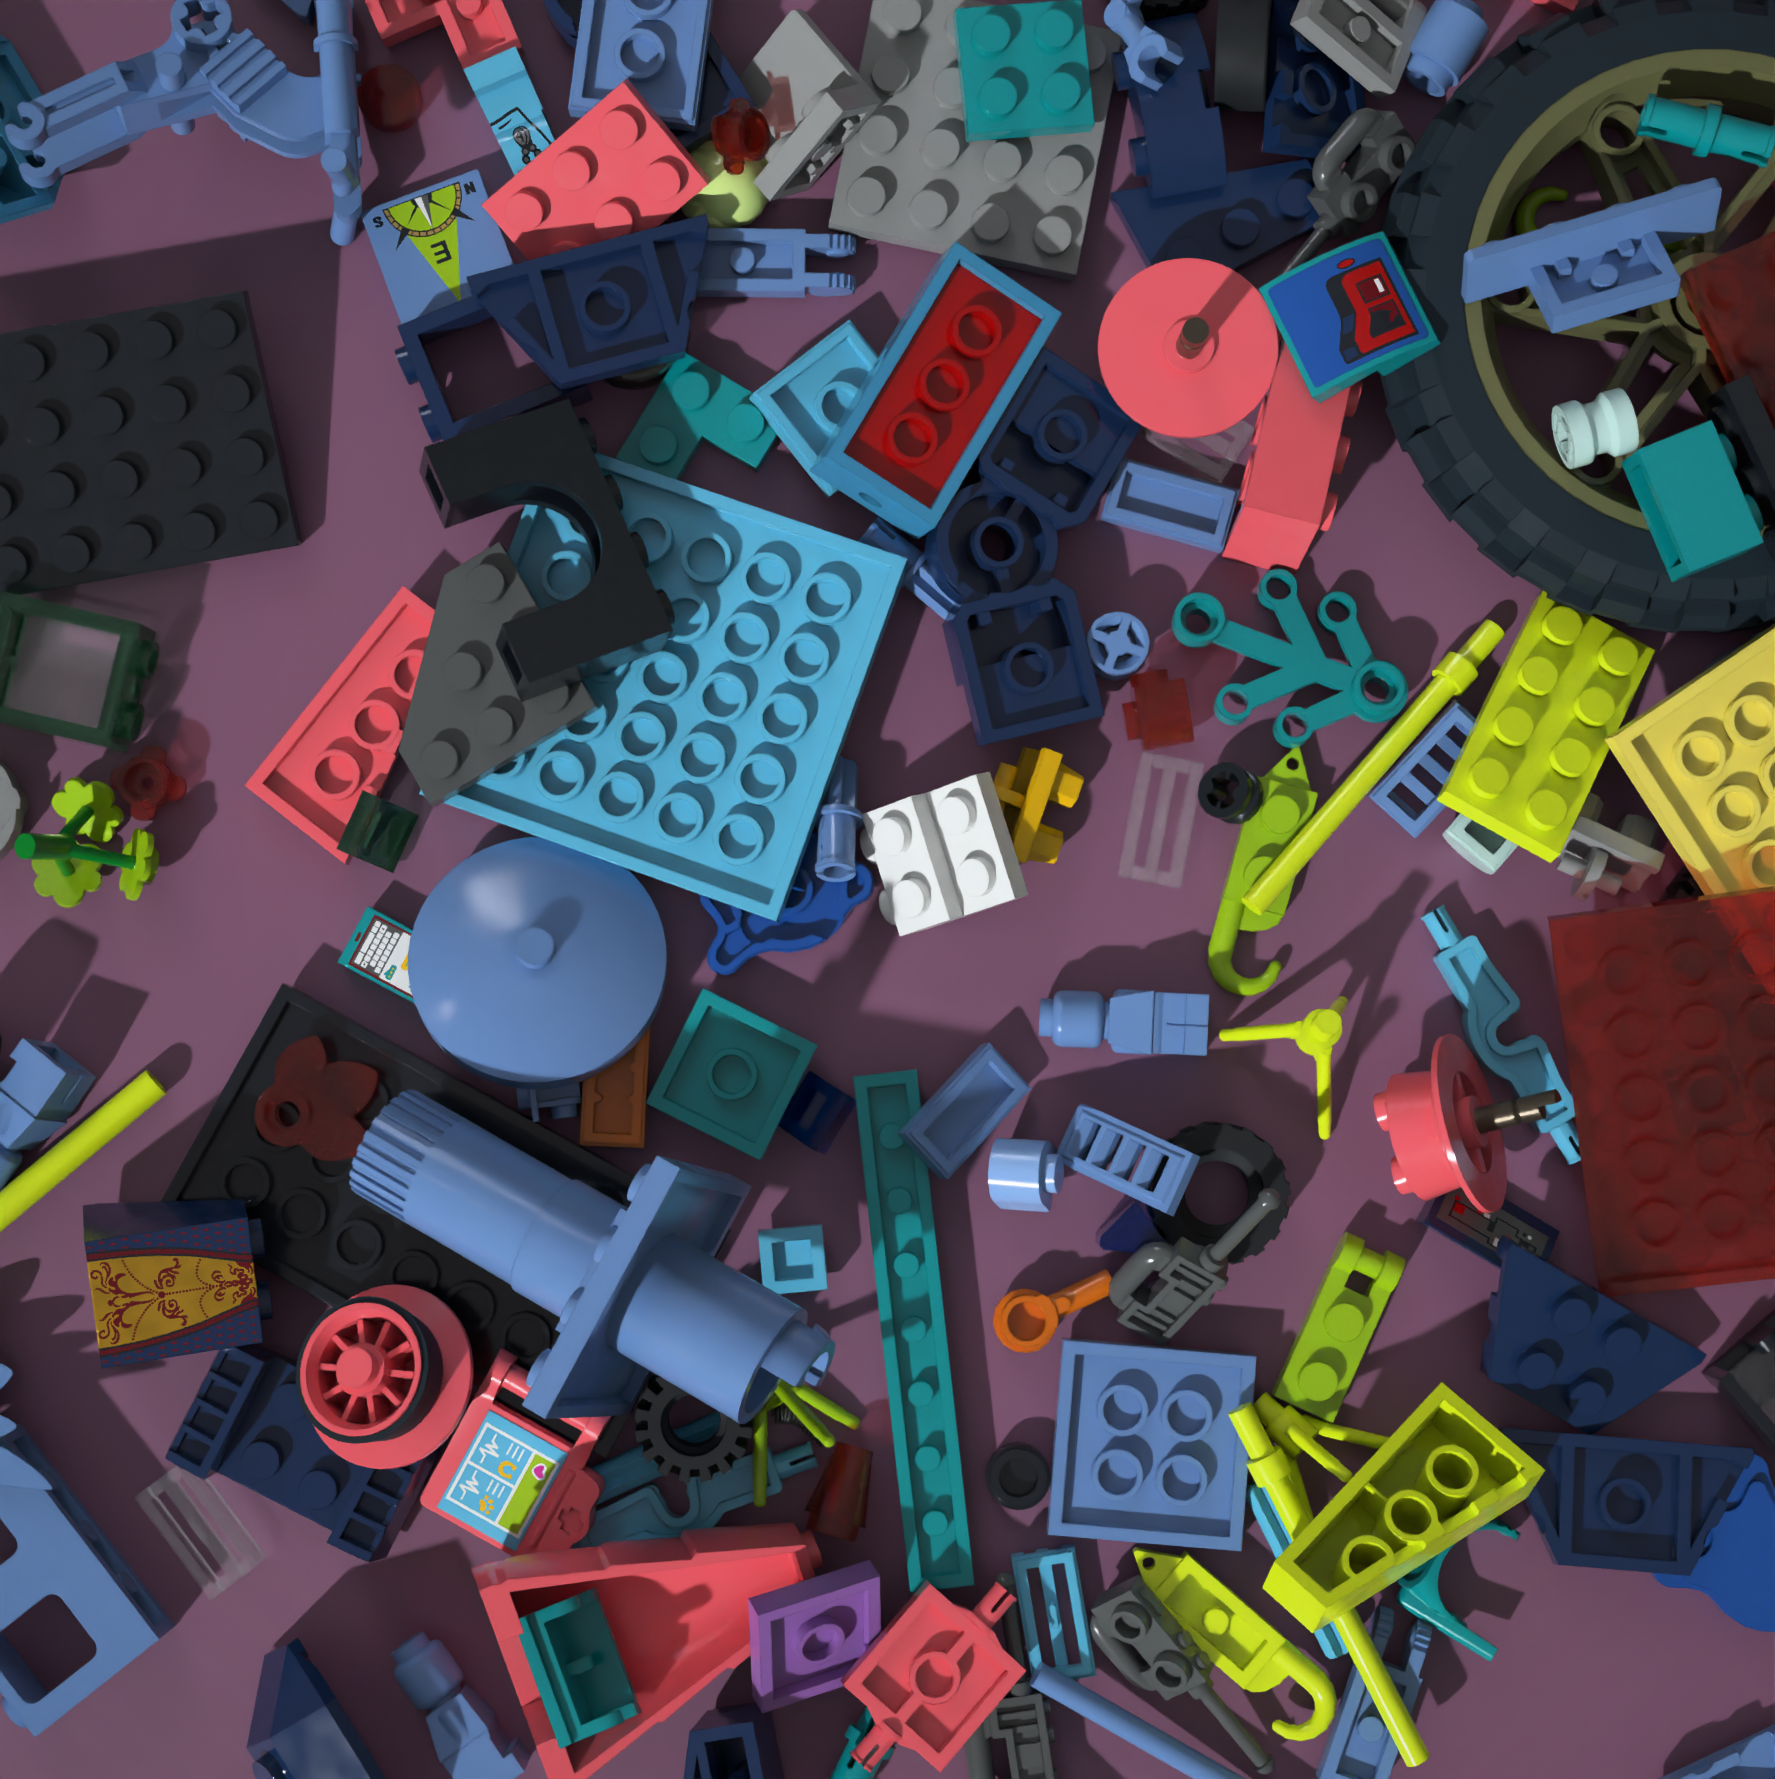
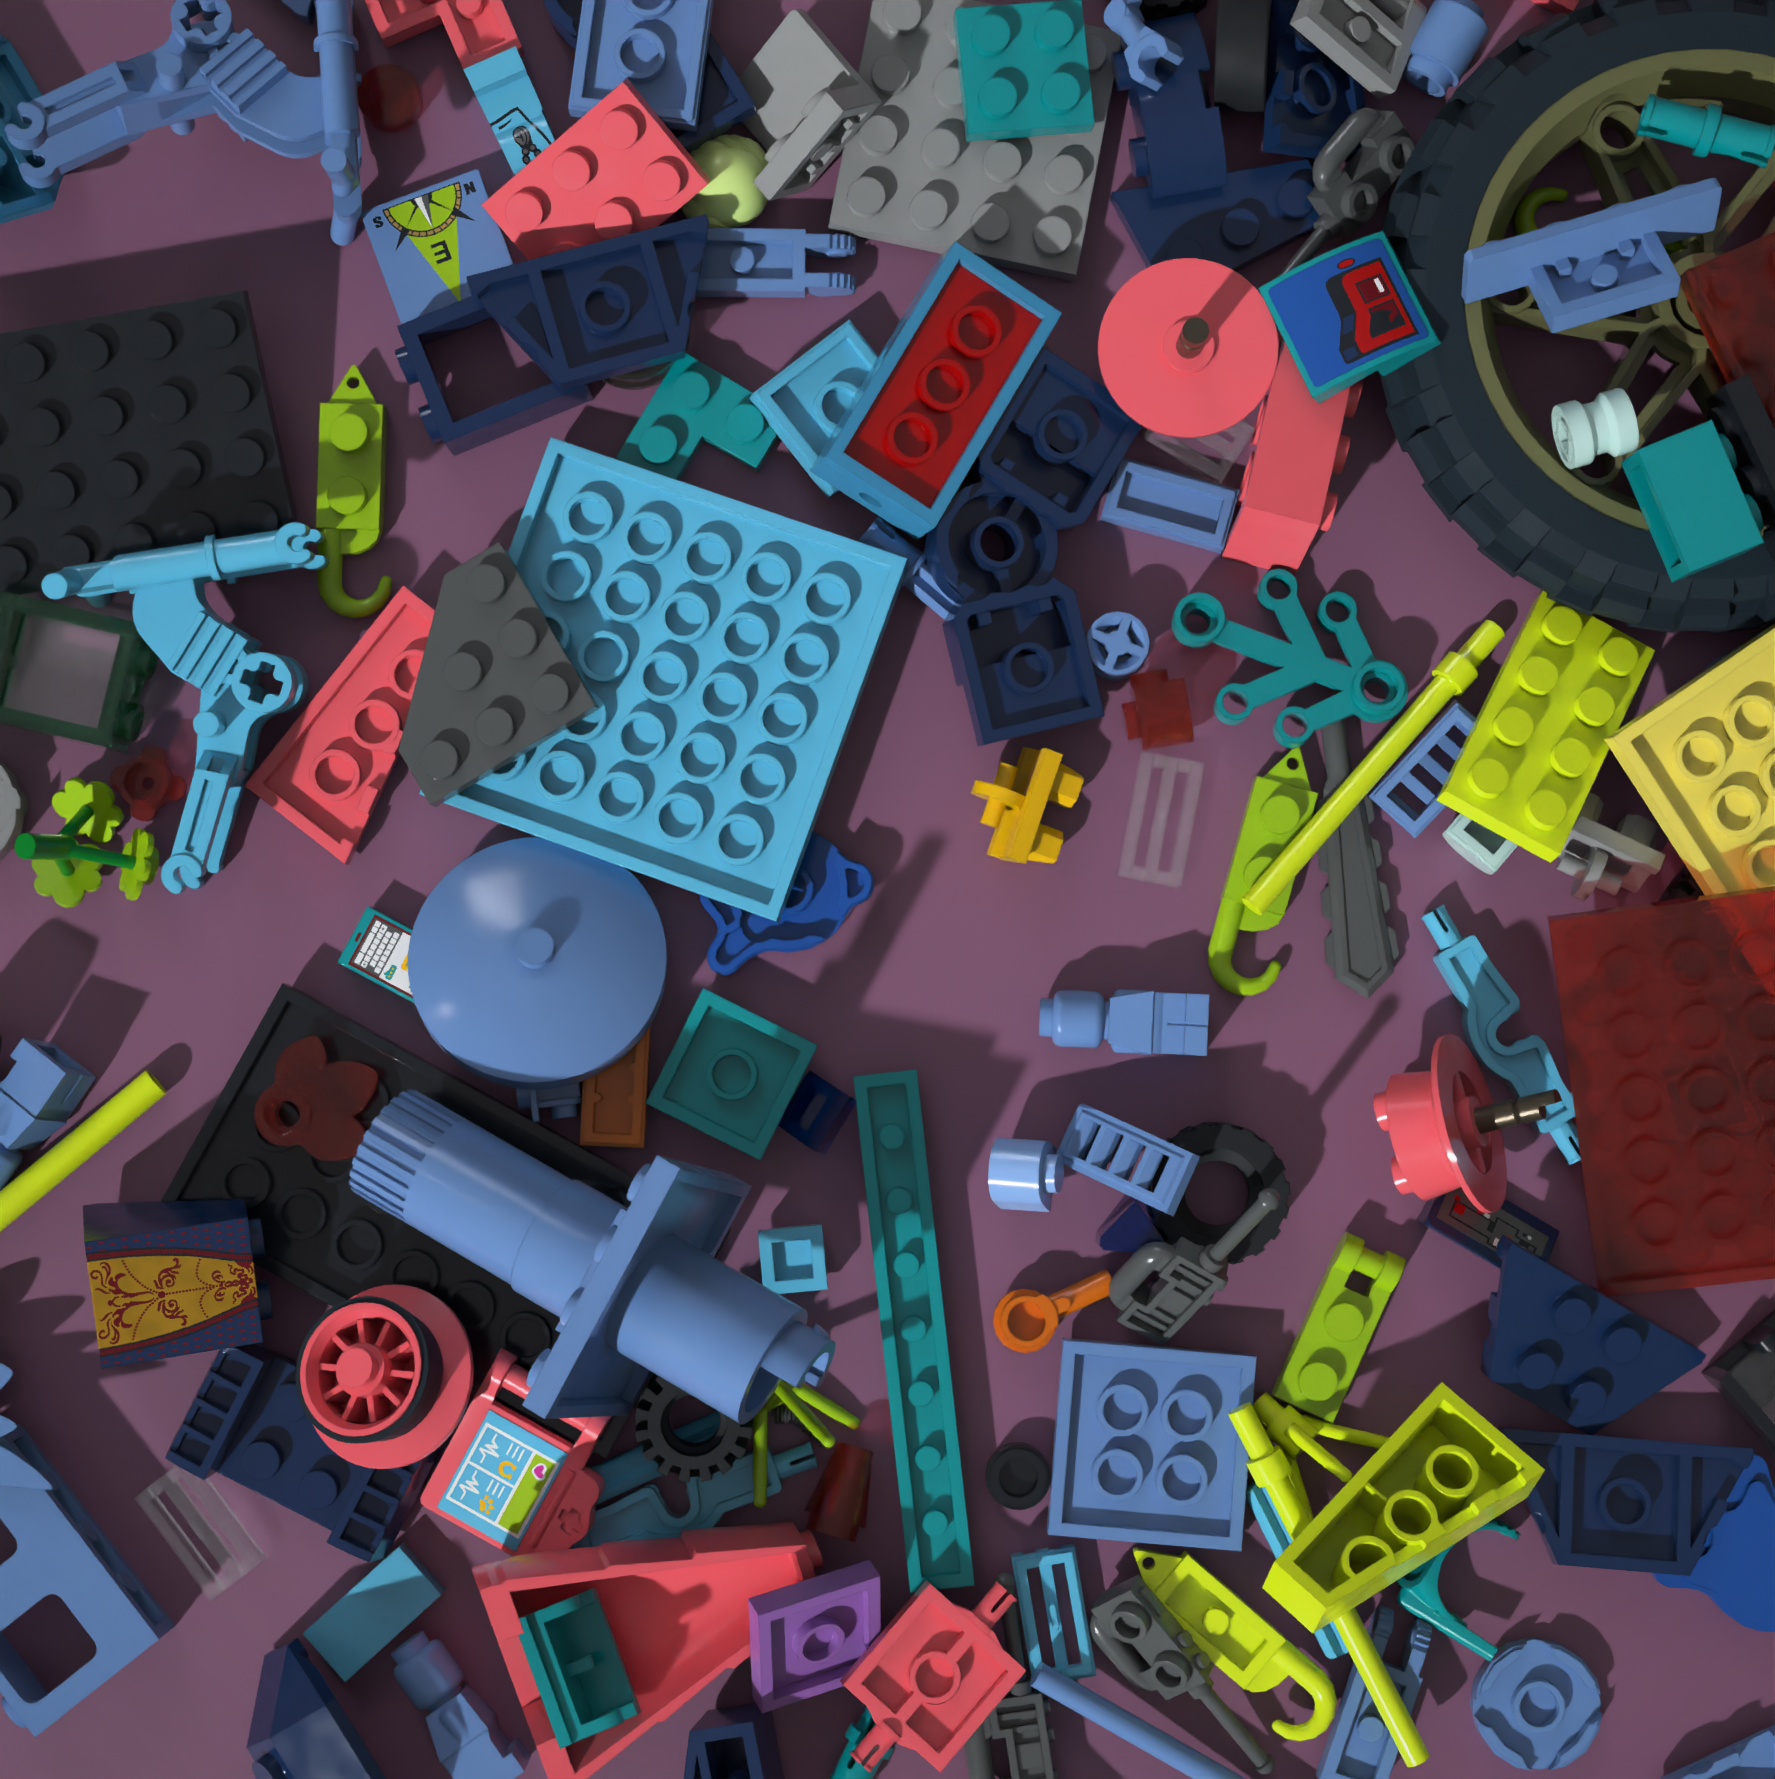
(211, 655): none -> medium azure piece
(351, 489): none -> lime plate
(374, 1612): none -> medium azure tile
(377, 831): clear green tile -> none
(552, 464): black arch -> none
(740, 135): clear red plate -> none
(838, 824): medium blue axle -> none
(942, 855): white plate -> none
(964, 1111): medium blue tile -> none
(1247, 795): black bush -> none
(1314, 1037): neon yellow plant -> none
(1354, 901): none -> dark grey sword
(1536, 1704): none -> medium blue tile

